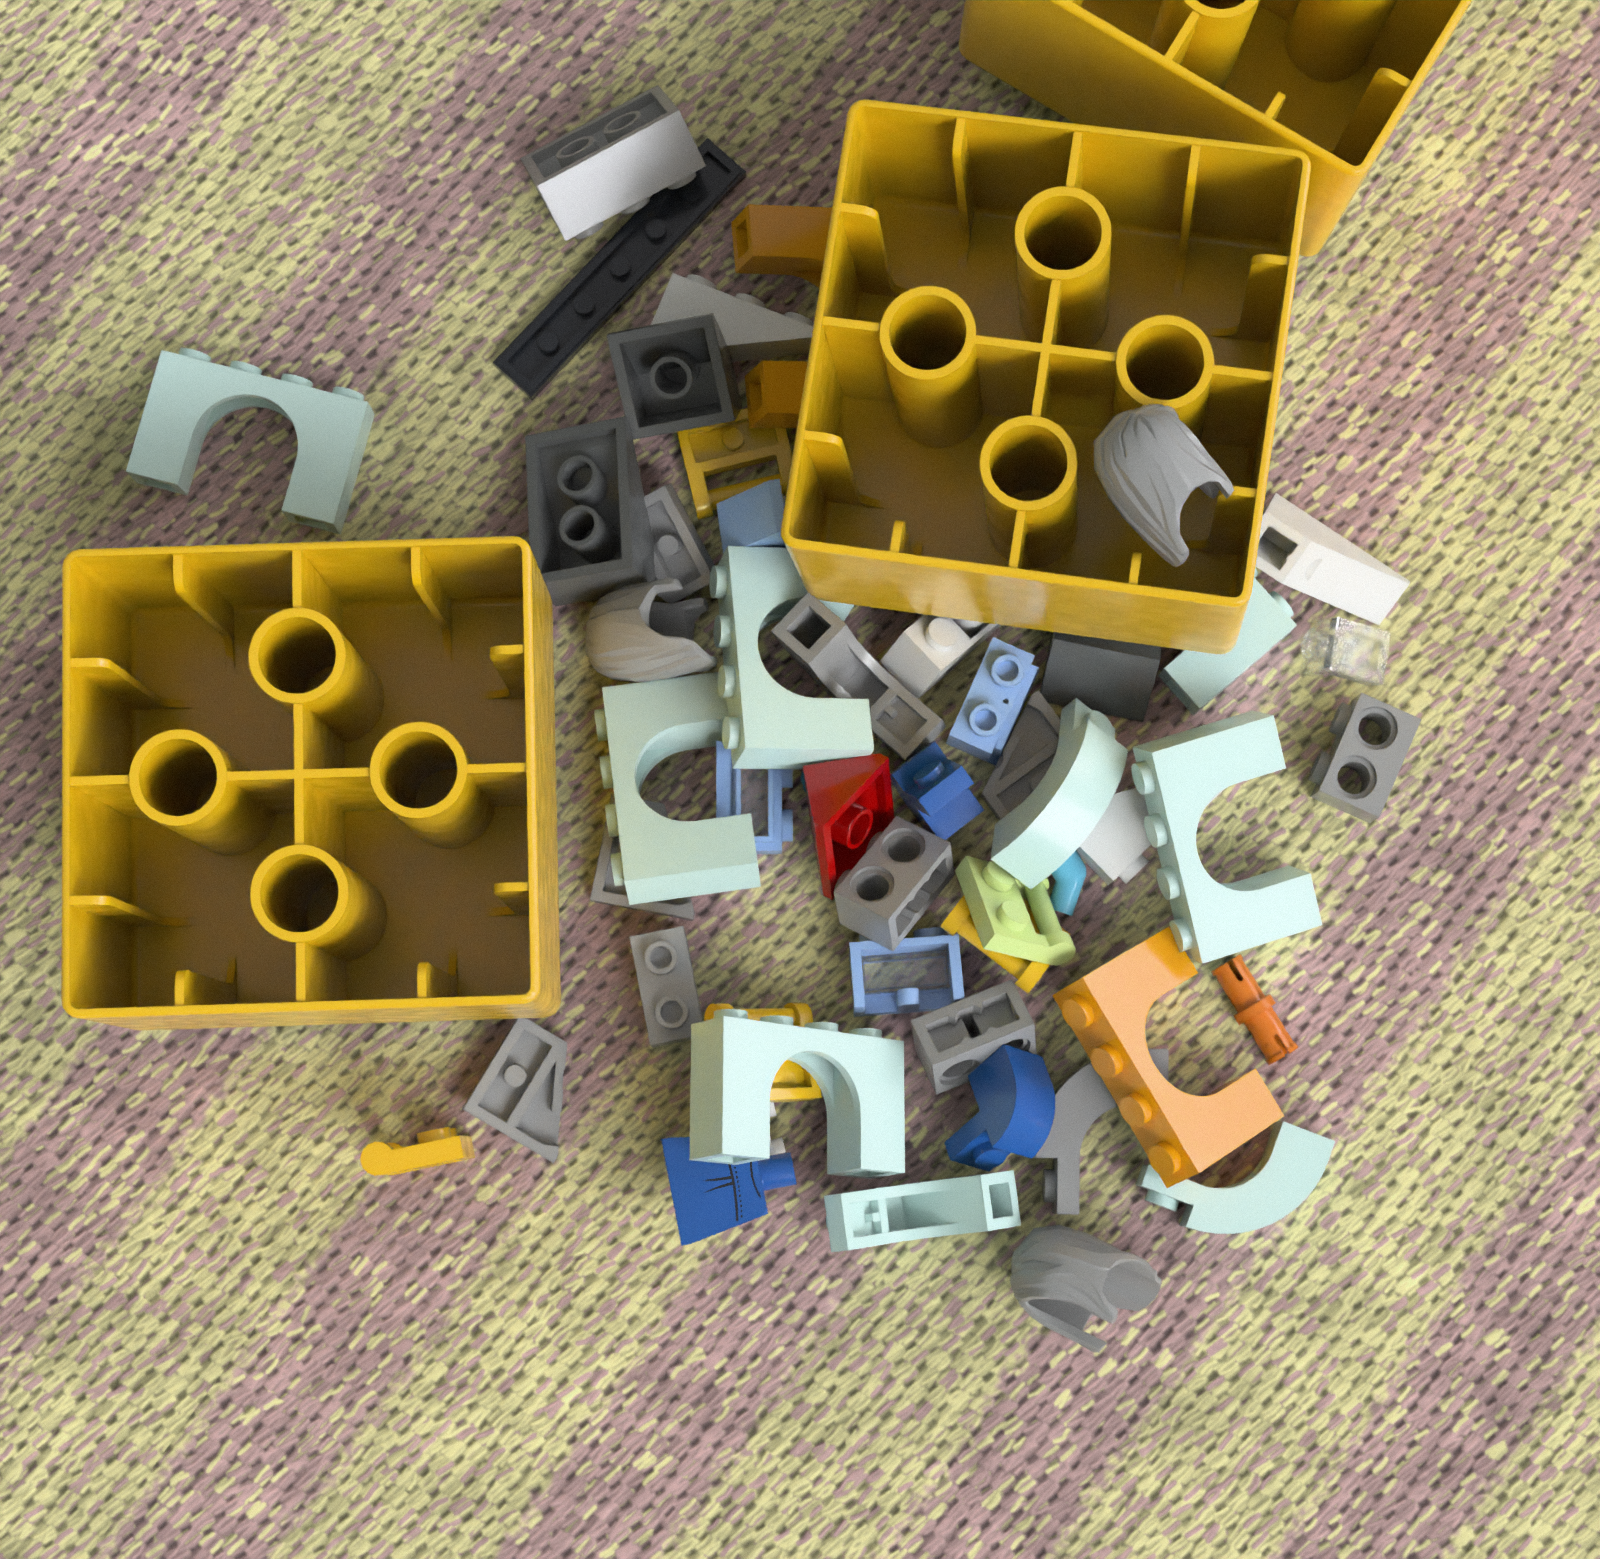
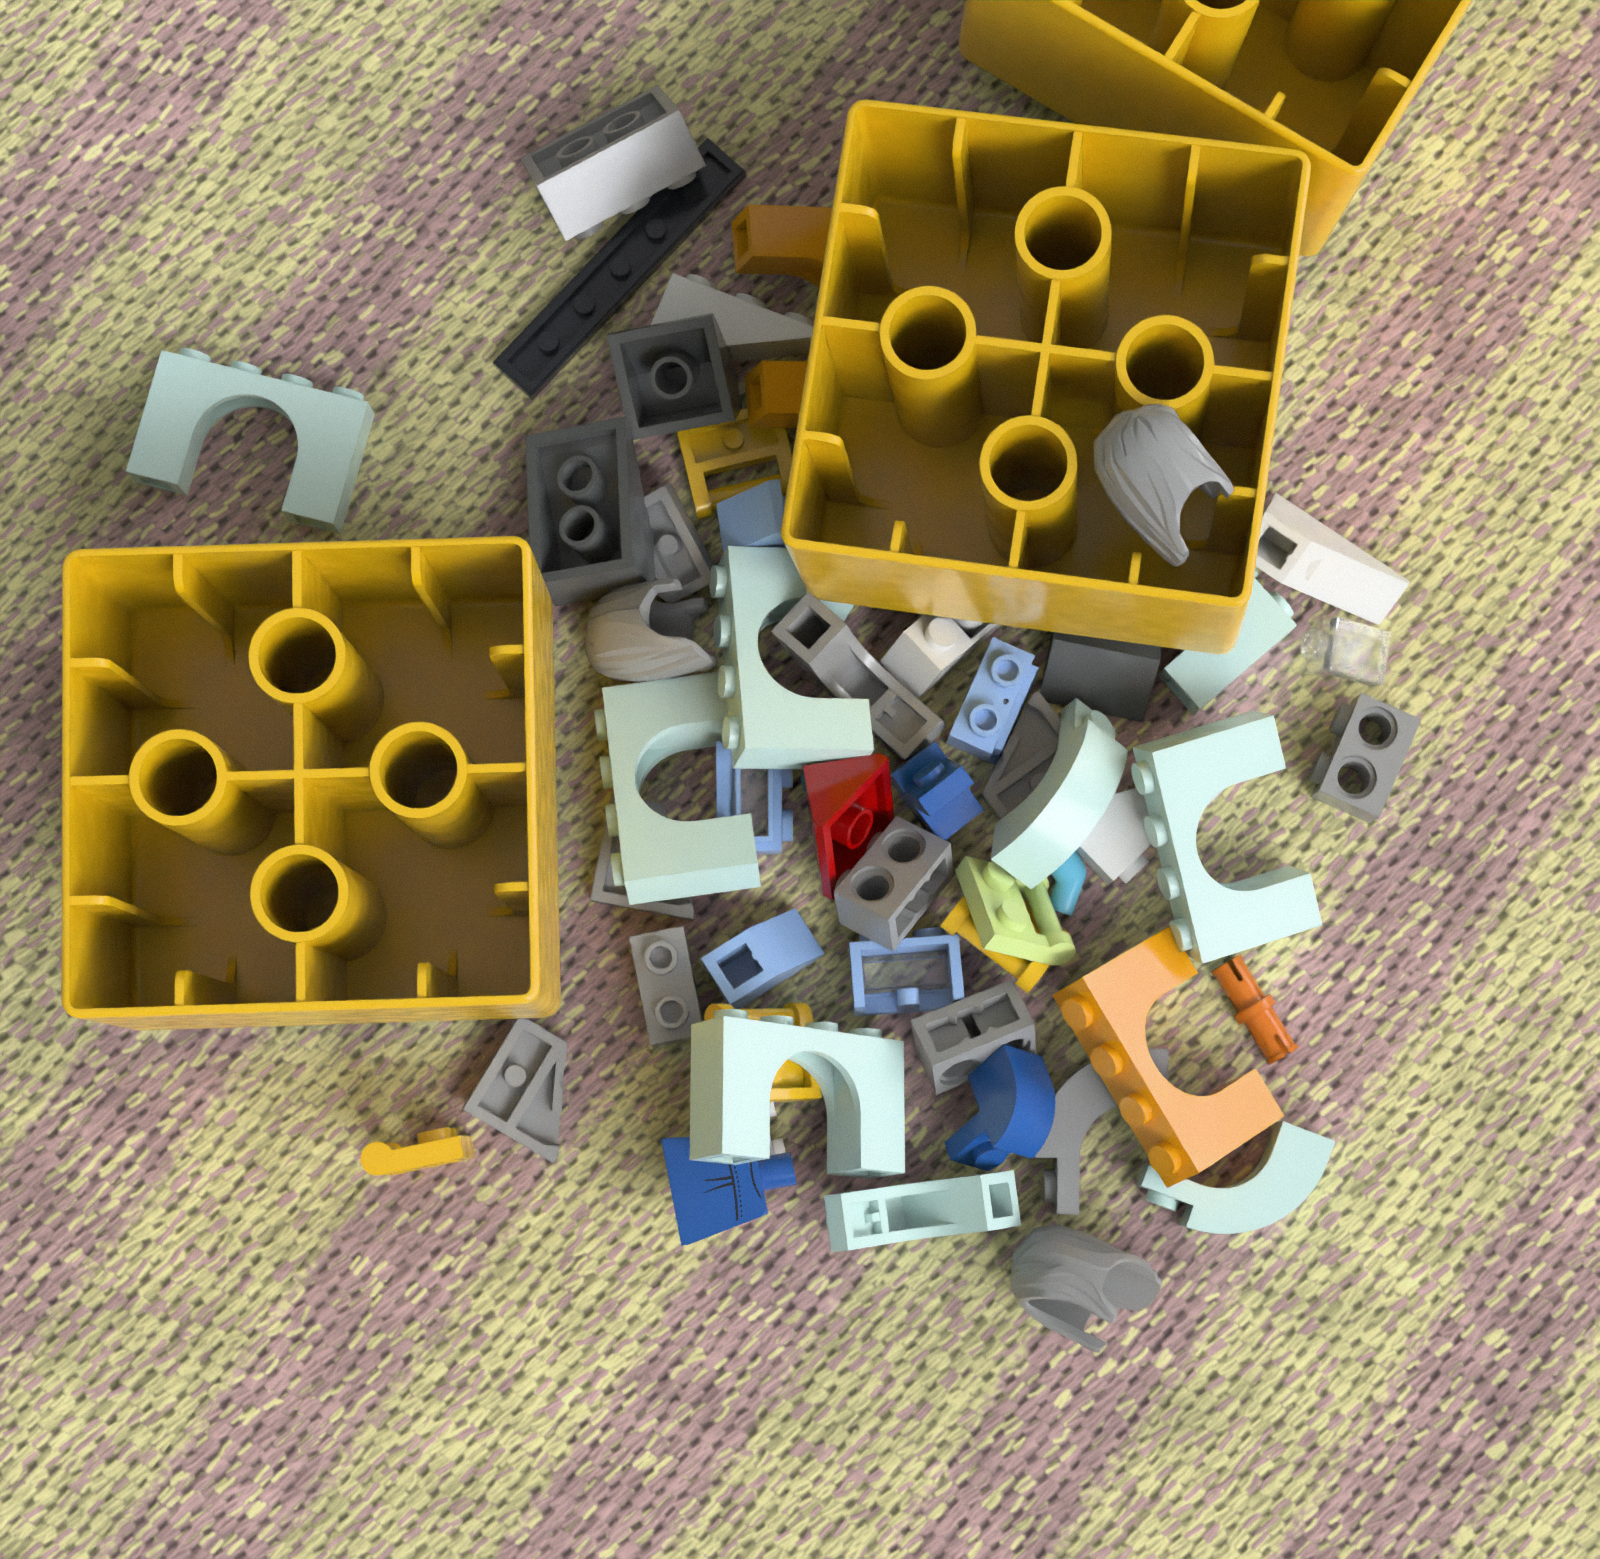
(761, 958): none -> light blue slope

